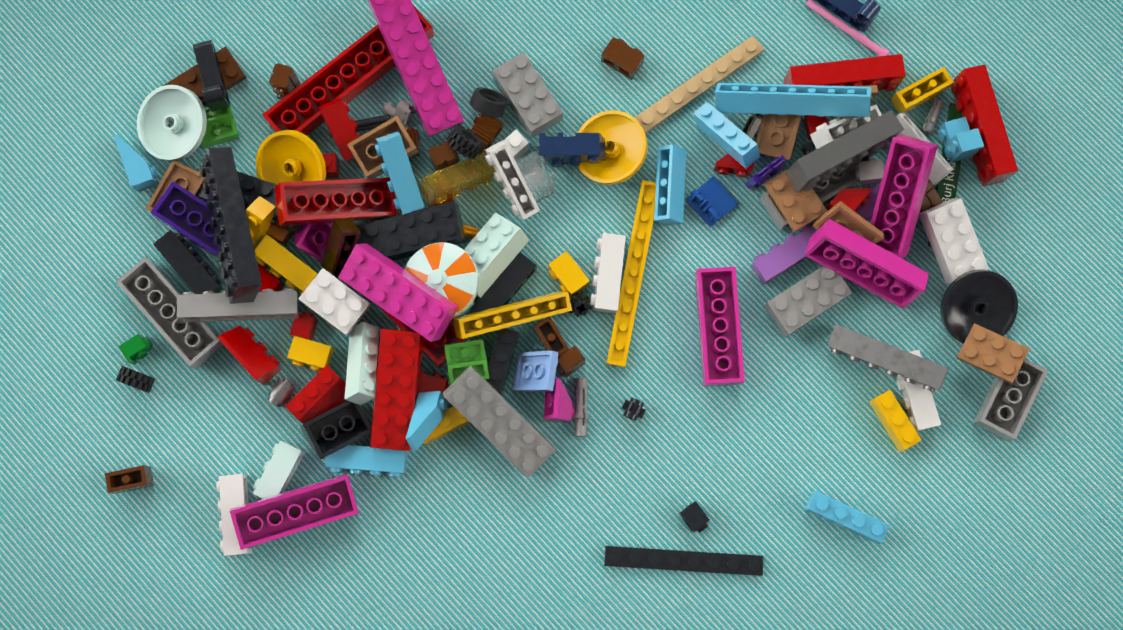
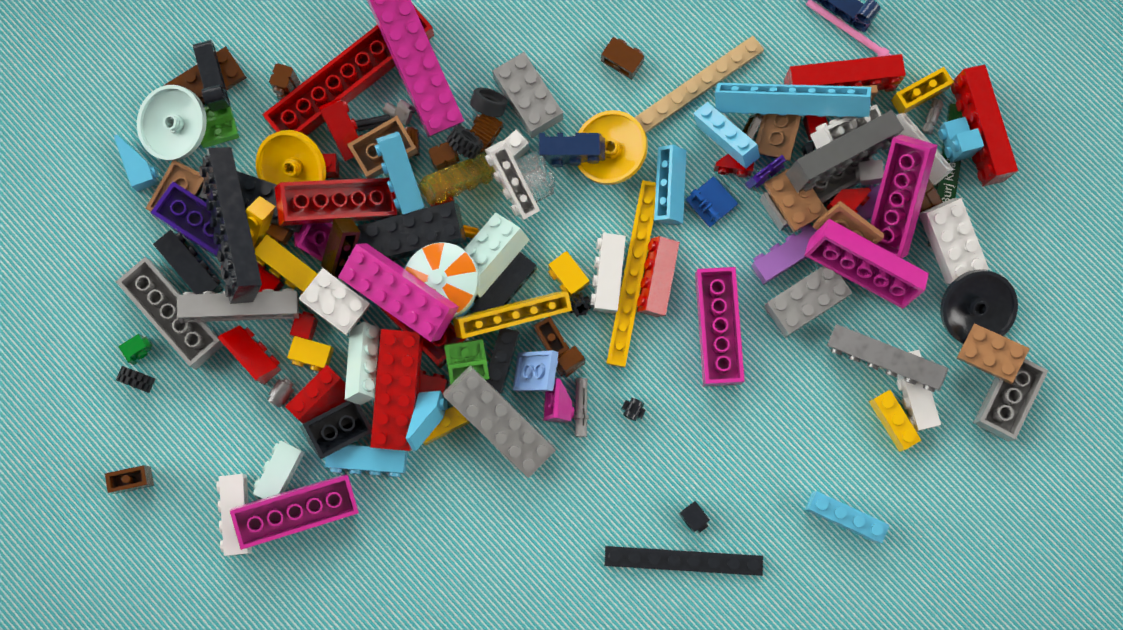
(658, 276): none -> brick

